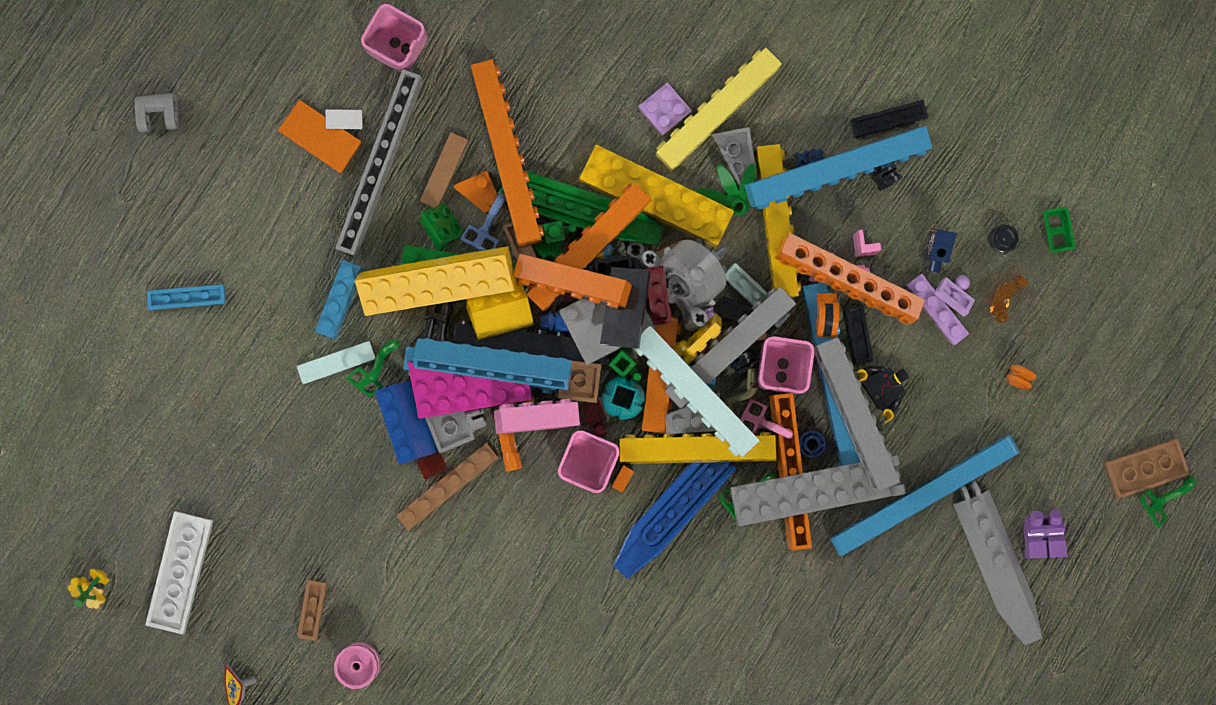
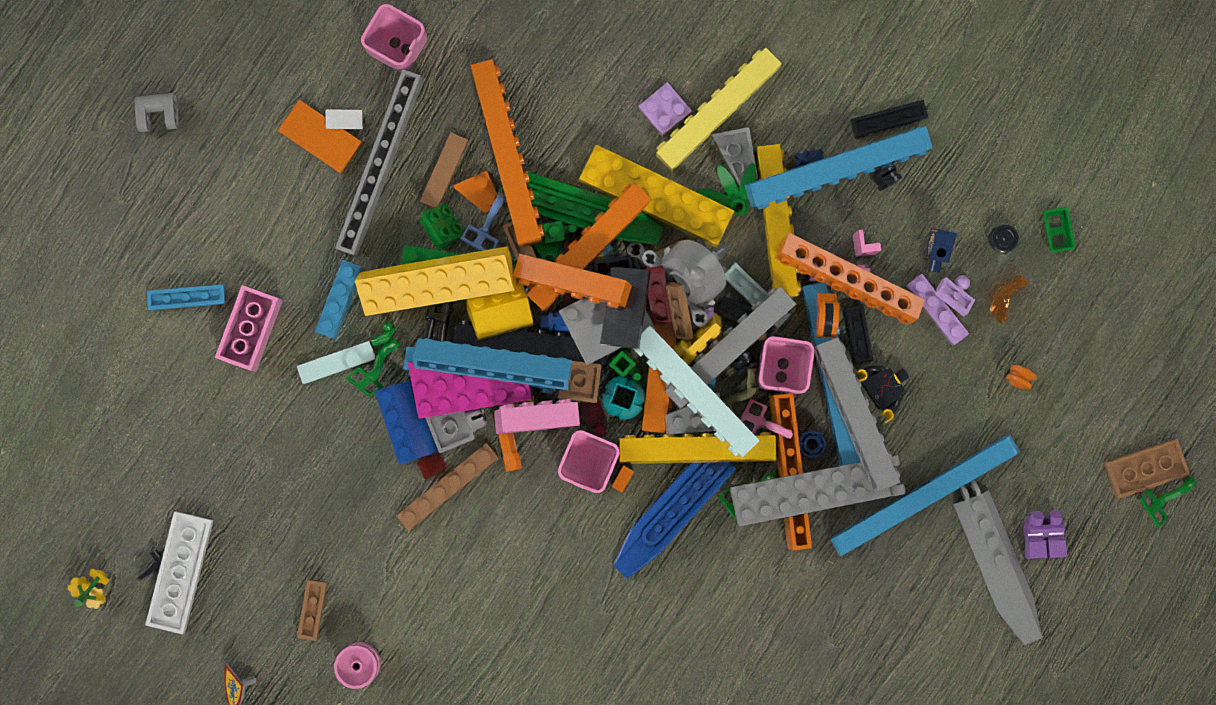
(158, 558): none -> black piece
(248, 328): none -> bright pink brick
(388, 331): none -> green arm
(679, 311): none -> medium nougat tile

